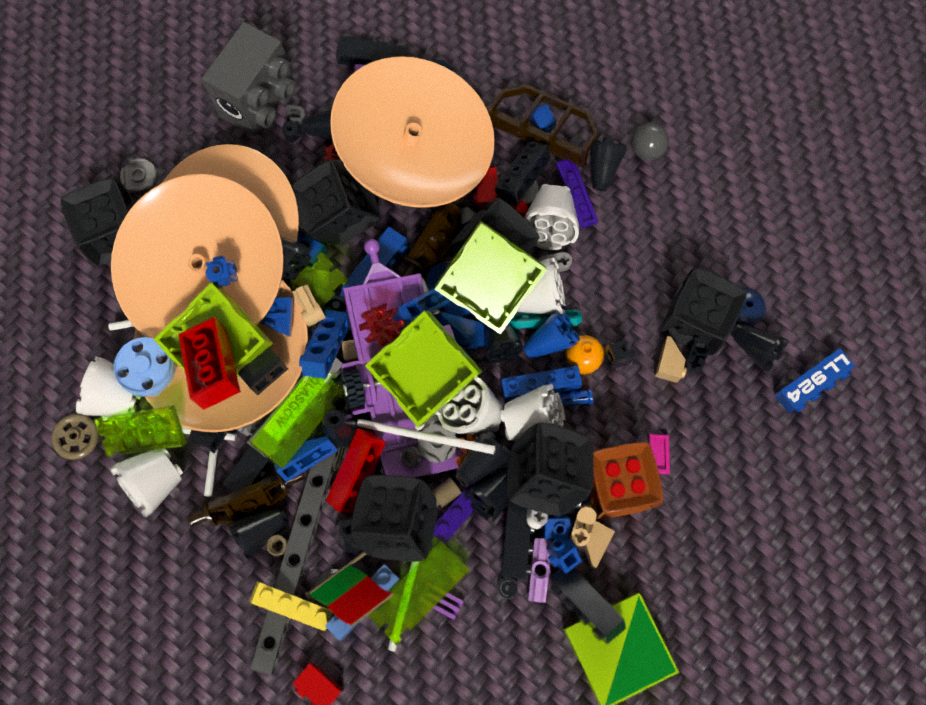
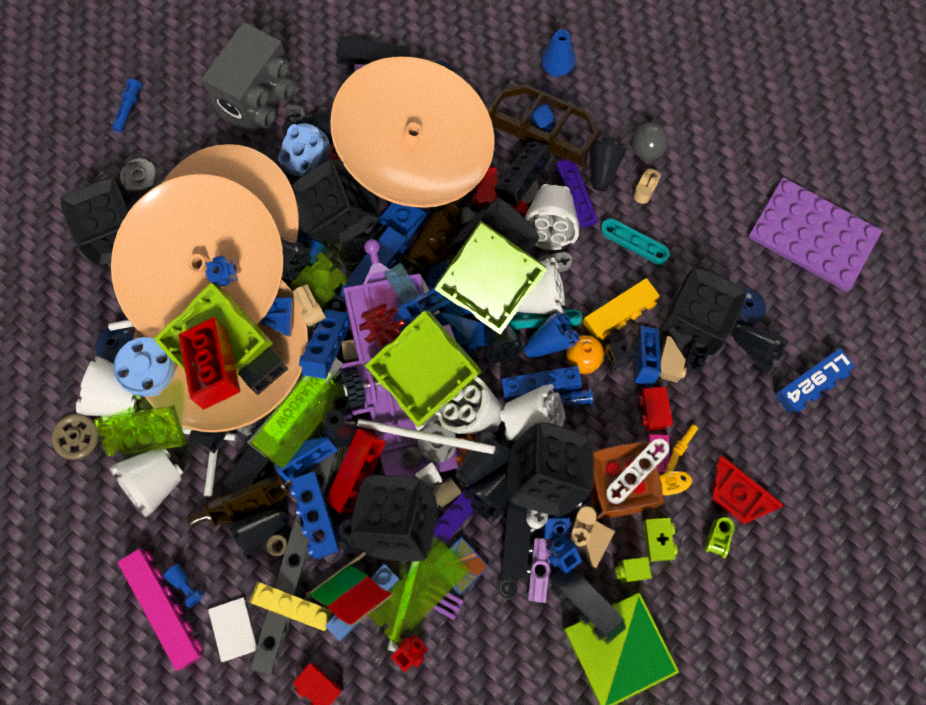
(103, 347): none -> dark blue dish
(129, 98): none -> blue pin
(161, 609): none -> dark pink brick
(178, 579): none -> blue piece
(233, 629): none -> white piece
(303, 149): none -> light blue piece
(311, 483): none -> blue brick
(373, 235): none -> black piece
(401, 284): none -> clear light blue tile
(403, 219): none -> blue tile
(413, 650): none -> red brick
(430, 476): none -> white tile
(471, 561): none -> tile
(559, 55): none -> blue cone
(621, 309): none -> yellow brick
(633, 570): none -> lime brick
(635, 241): none -> teal plate
(635, 469): none -> white beam
(643, 193): none -> tan piece
(647, 358): none -> blue slope
(655, 408): none -> red brick
(656, 550): none -> lime brick
(670, 478): none -> yellow dish
(719, 538): none -> lime piece
(740, 494): none -> red wing
(815, 234): none -> medium lavender plate

